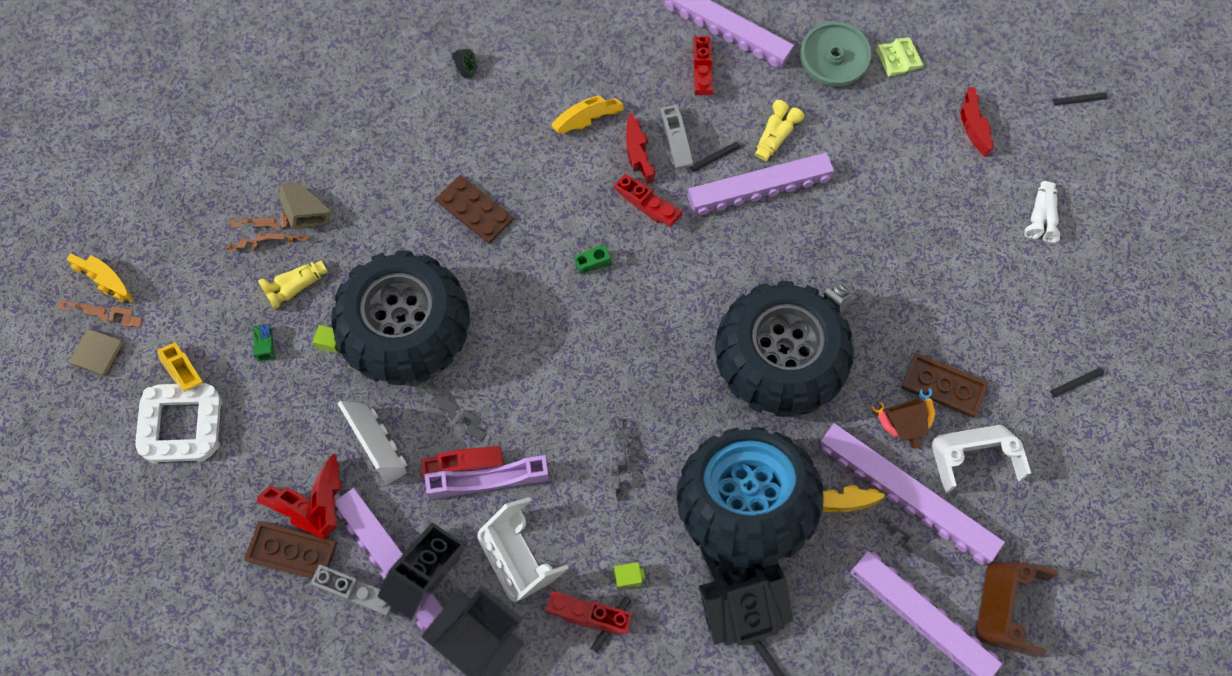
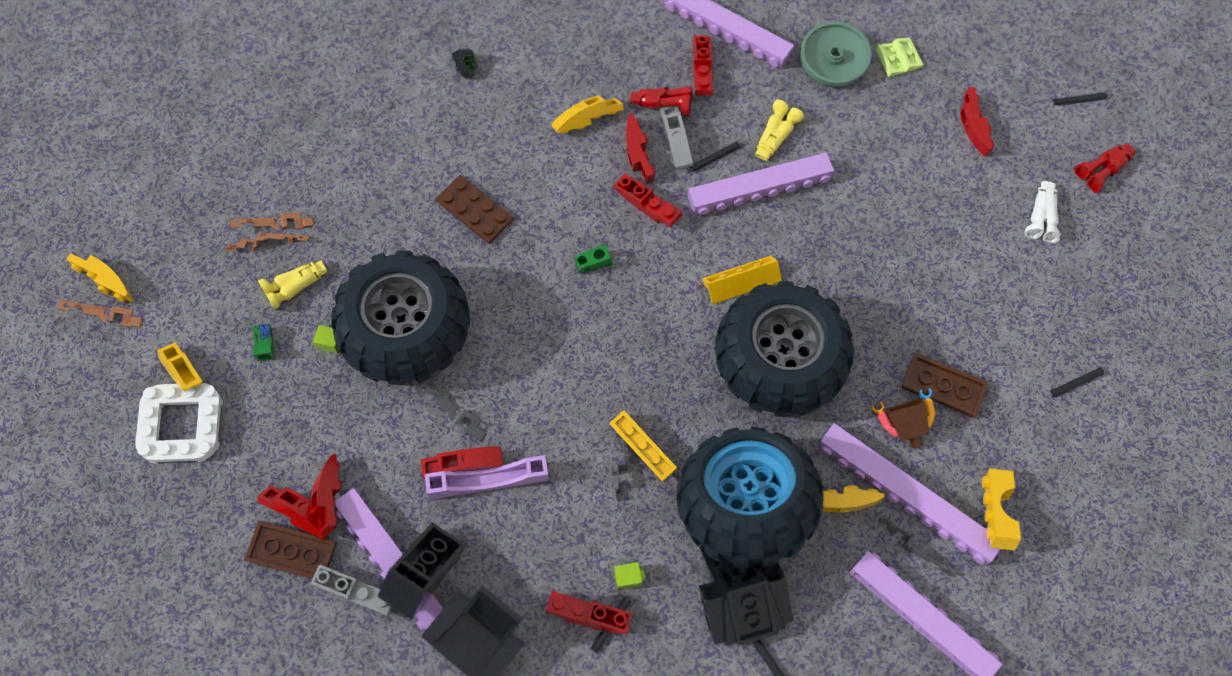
(95, 352): dark tan slope -> none
(302, 206): dark tan slope -> none
(374, 440): white slope -> none
(510, 554): white windscreen -> none
(643, 446): none -> yellow panel
(664, 97): none -> red piece
(742, 279): none -> yellow panel
(841, 295): light grey slope -> none
(950, 450): white windscreen -> none
(997, 605): reddish brown windscreen -> none
(1001, 530): none -> yellow arch
(1113, 161): none -> red piece

